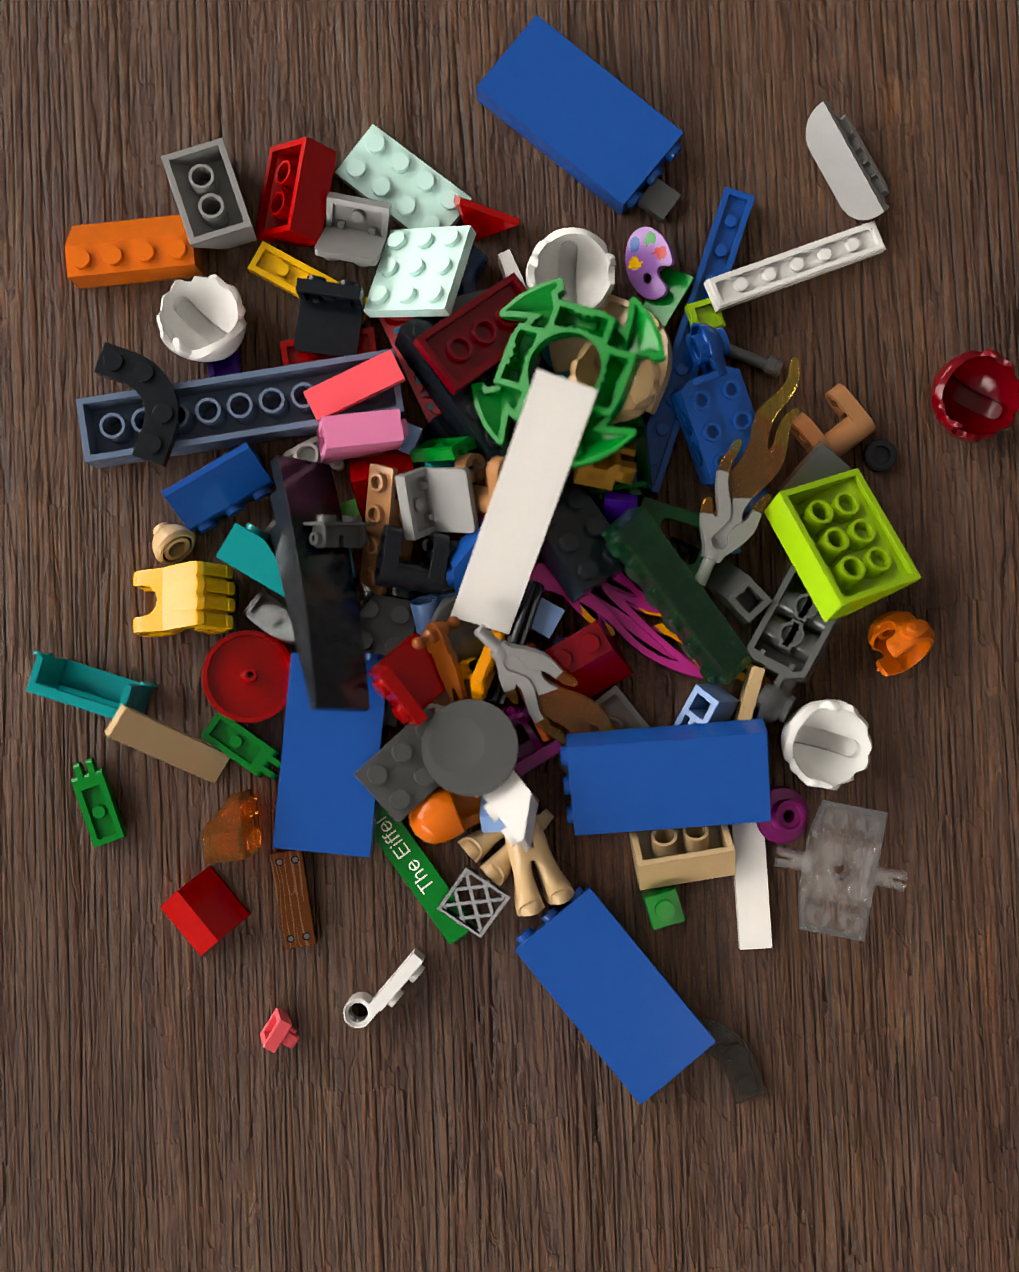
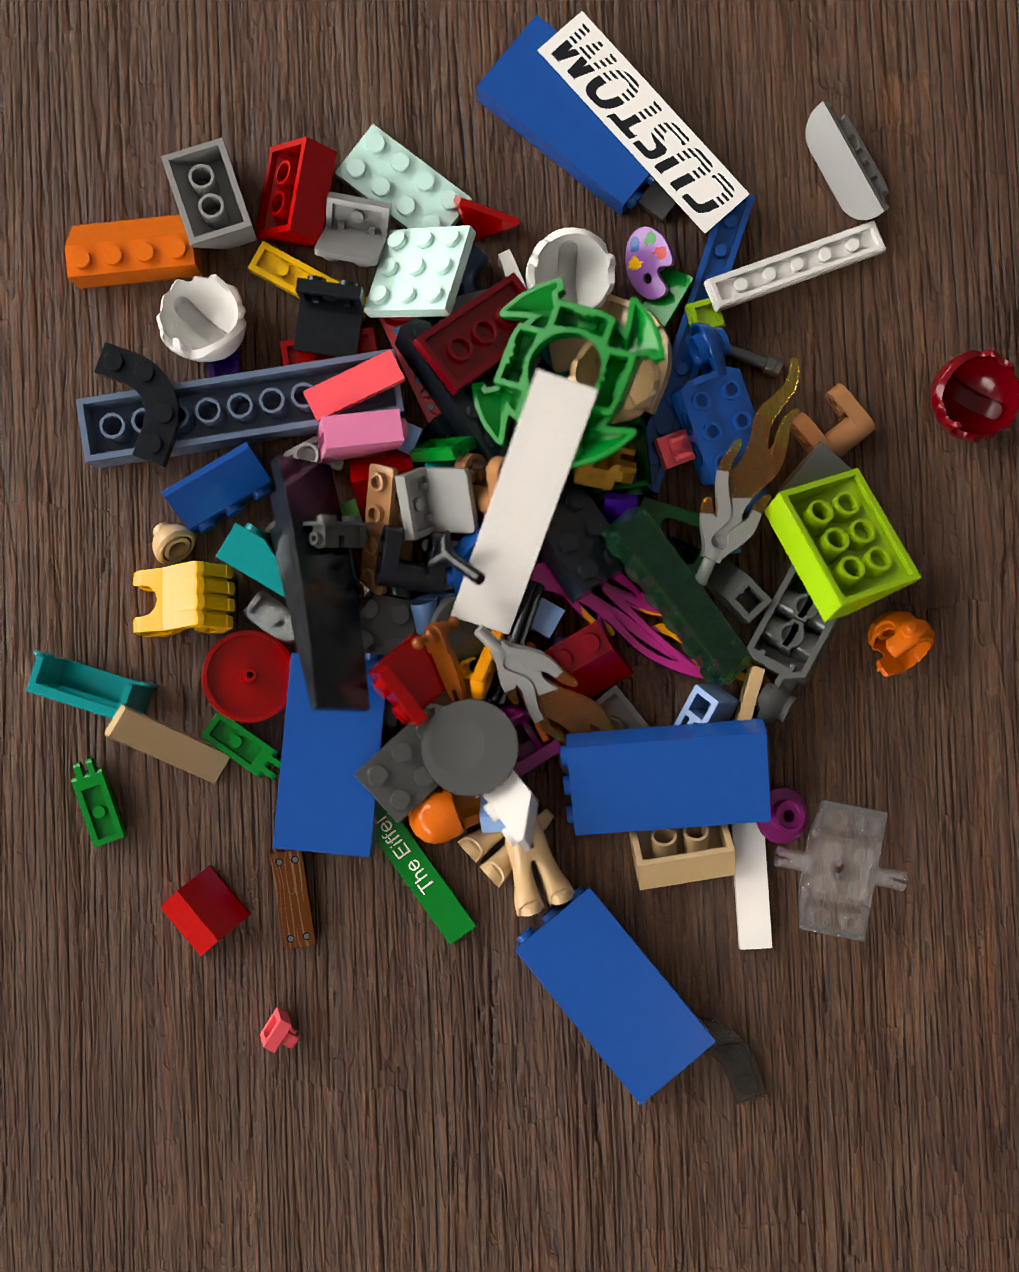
(232, 830): clear orange slope -> none
(388, 994): white plate -> none
(448, 555): none -> black piece
(486, 884): window -> none
(643, 122): none -> white sticker
(662, 906): green brick -> none
(674, 449): none -> coral tile
(826, 743): white piece -> none
(879, 455): black tile -> none

